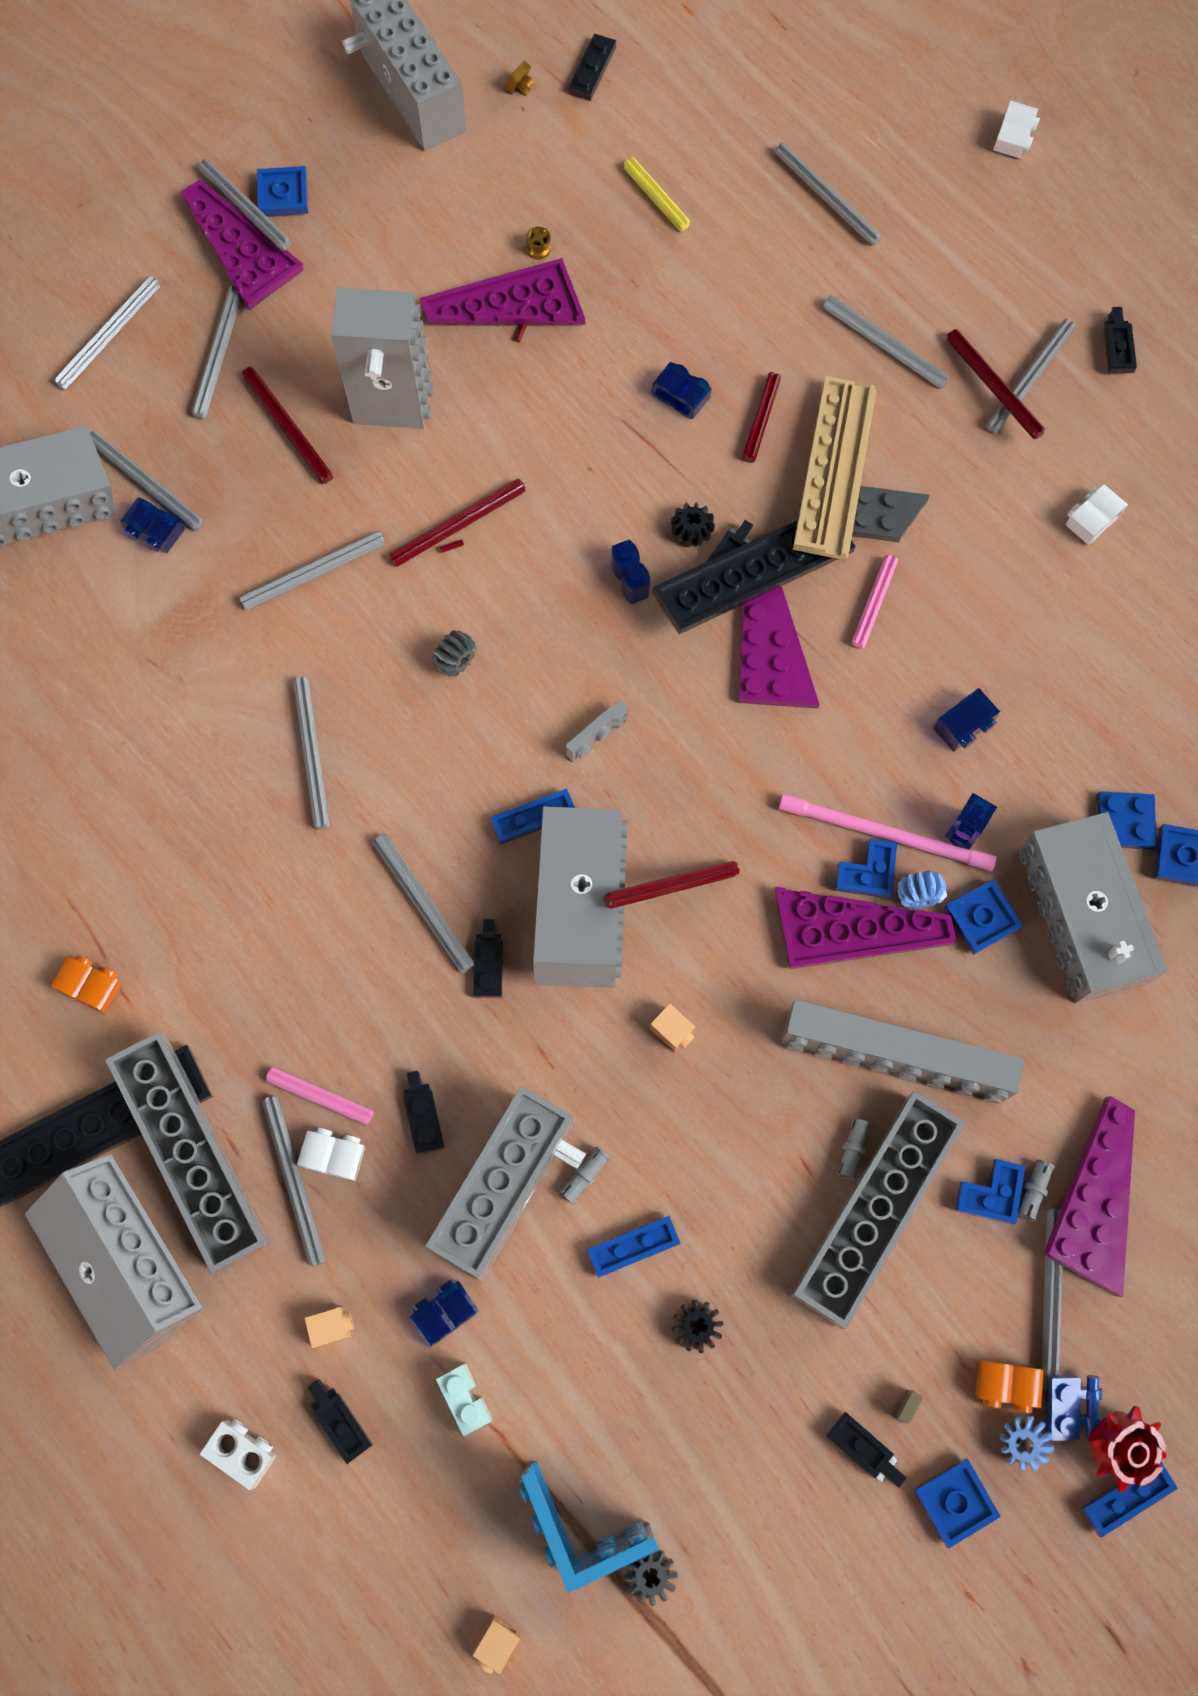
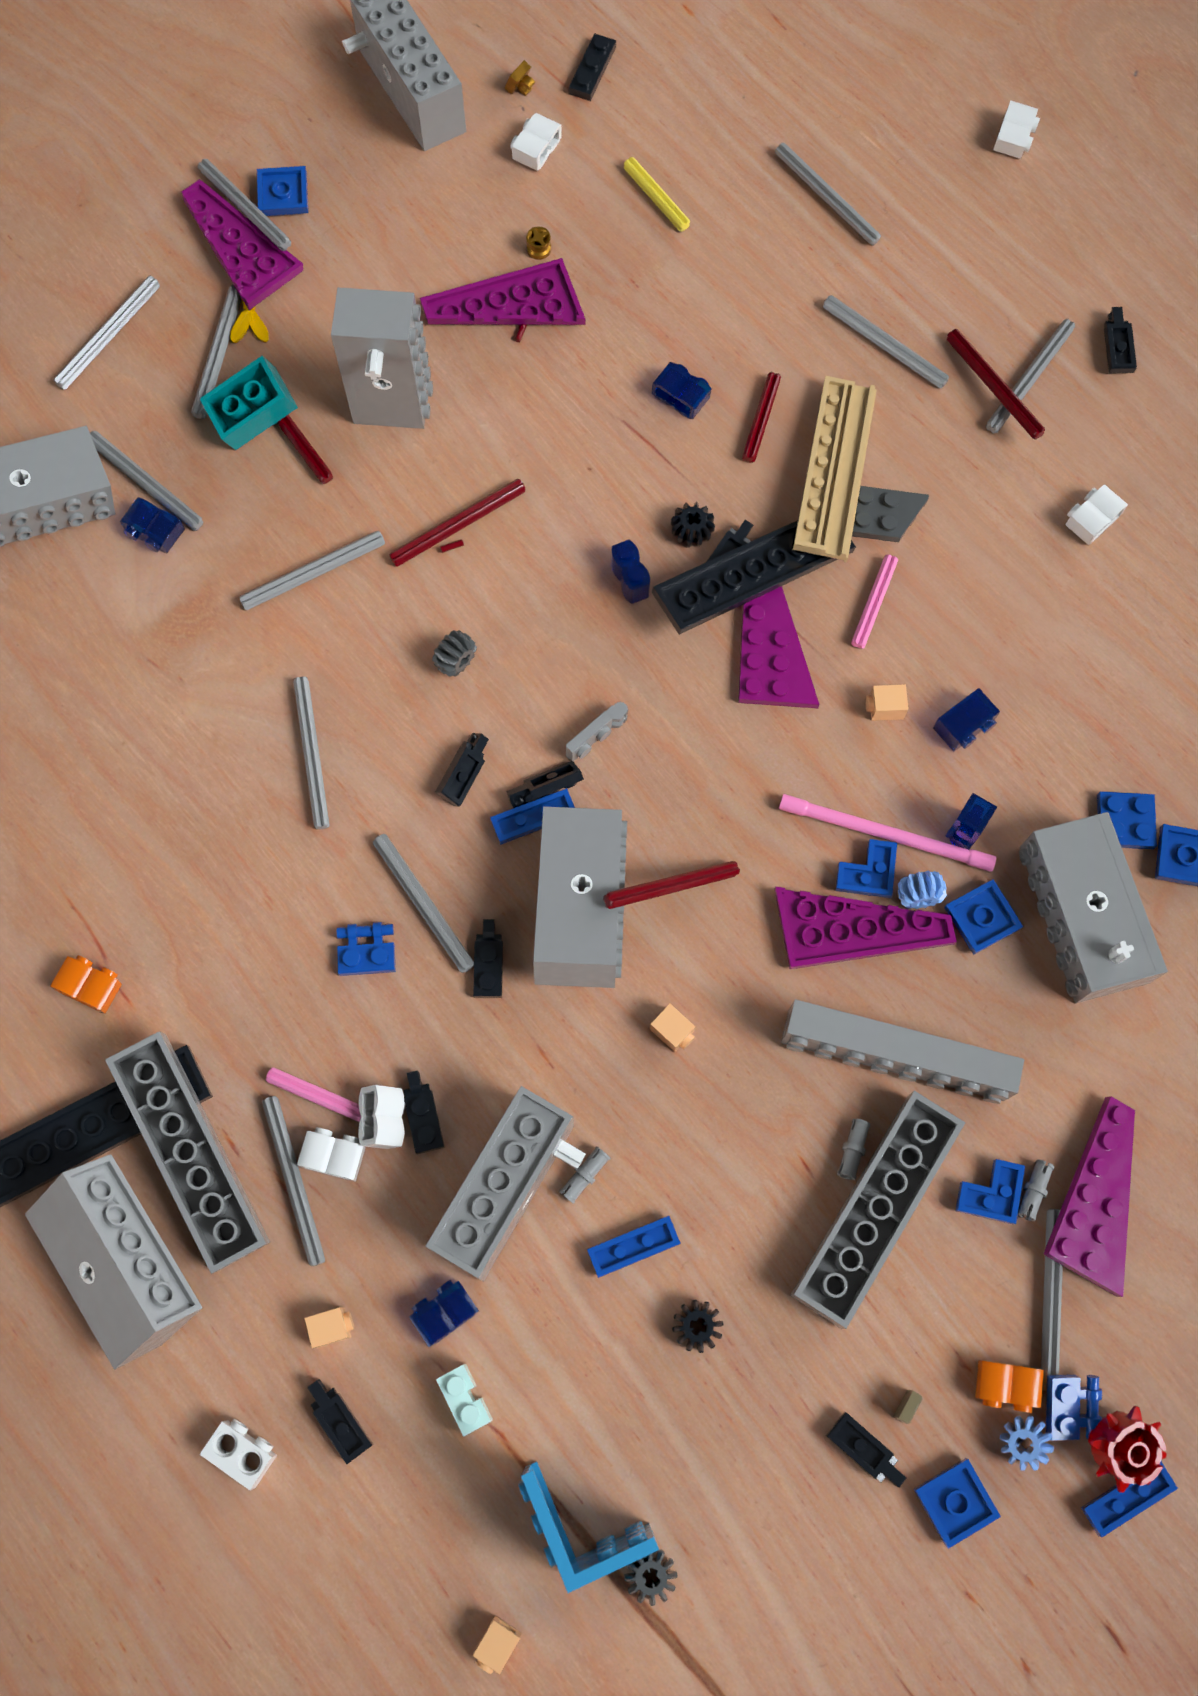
(246, 319): none -> yellow piece
(248, 403): none -> teal brick
(366, 958): none -> blue plate
(381, 1117): none -> white brick
(463, 770): none -> black hinge
(536, 141): none -> white brick
(545, 784): none -> black hinge
(887, 702): none -> light nougat brick

